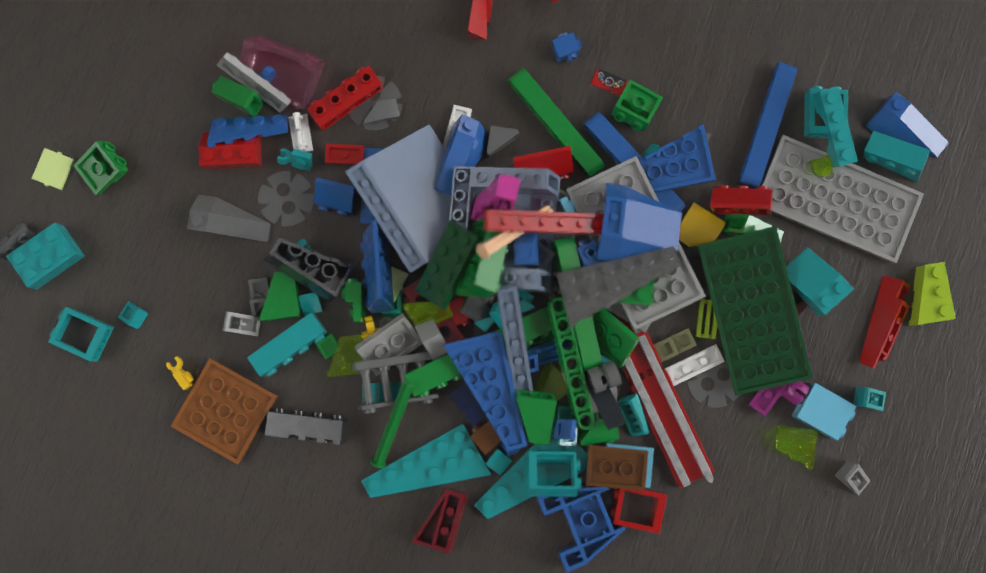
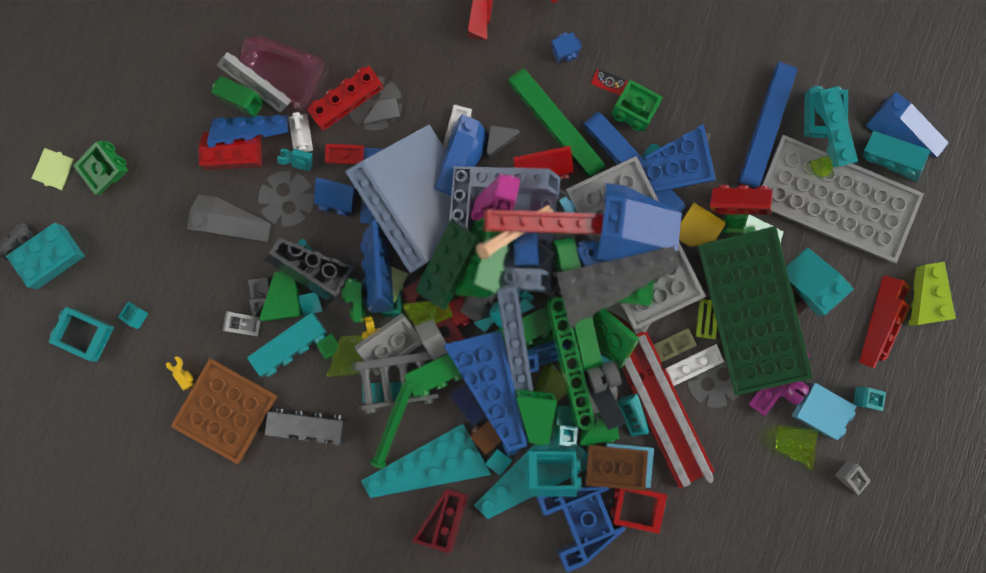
(268, 73): blue tile -> none
(565, 429): blue tile -> none

